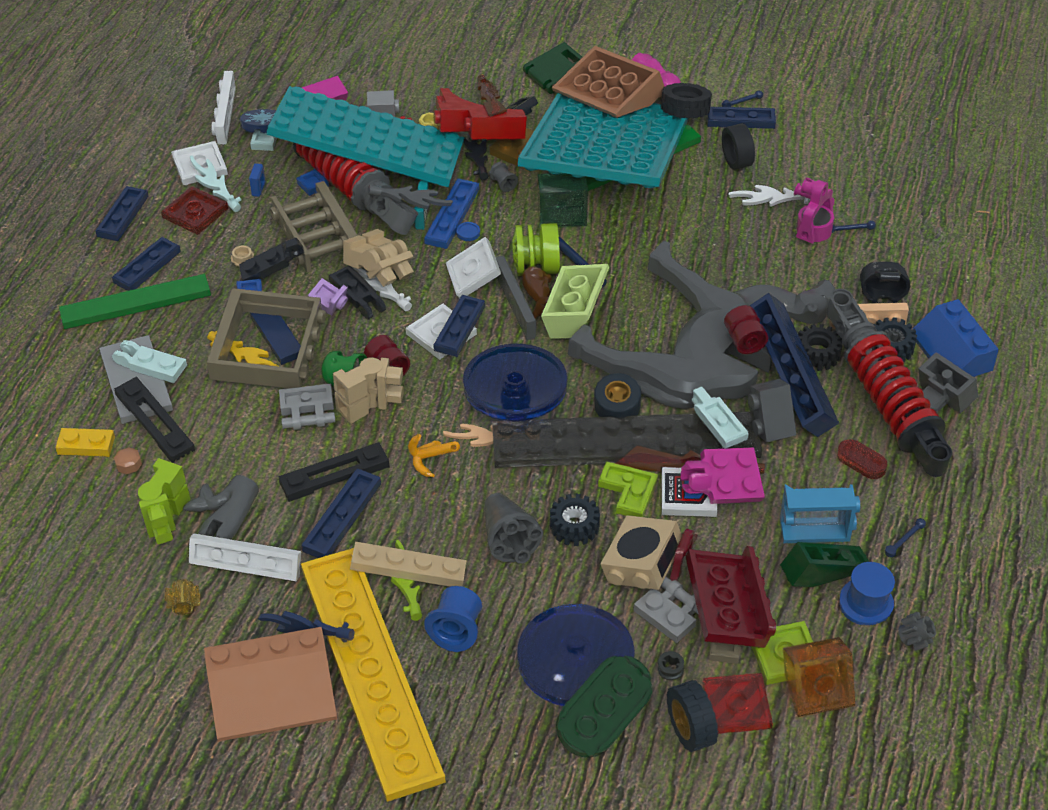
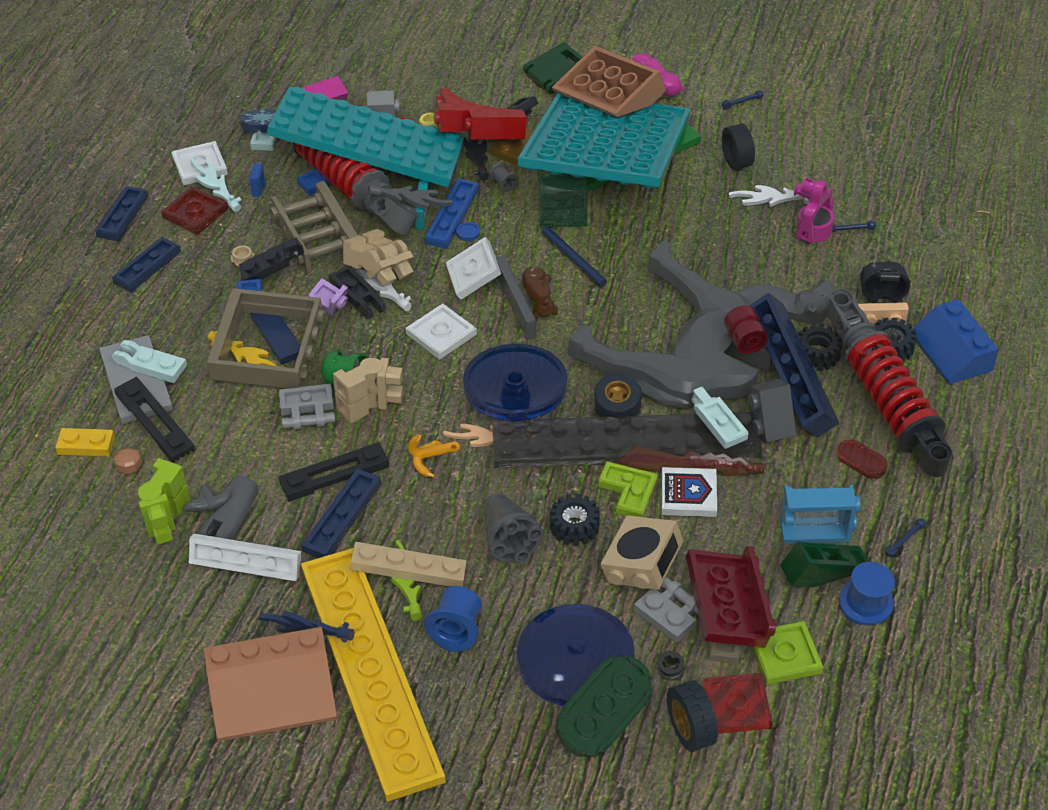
(134, 301): green tile -> none
(182, 597): clear yellow gear -> none
(225, 105): white plate -> none
(385, 347): dark red wheel -> none
(459, 325): dark blue tile -> none
(490, 94): reddish brown sword -> none
(537, 249): lime wheel -> none
(573, 299): yellowish green slope -> none
(686, 100): black tyre -> none
(686, 542): dark red helmet -> none
(724, 476): dark pink plate -> none
(736, 115): dark blue tile -> none
(820, 676): clear orange slope -> none
(917, 631): dark grey gear -> none
(947, 384): dark grey brick -> none

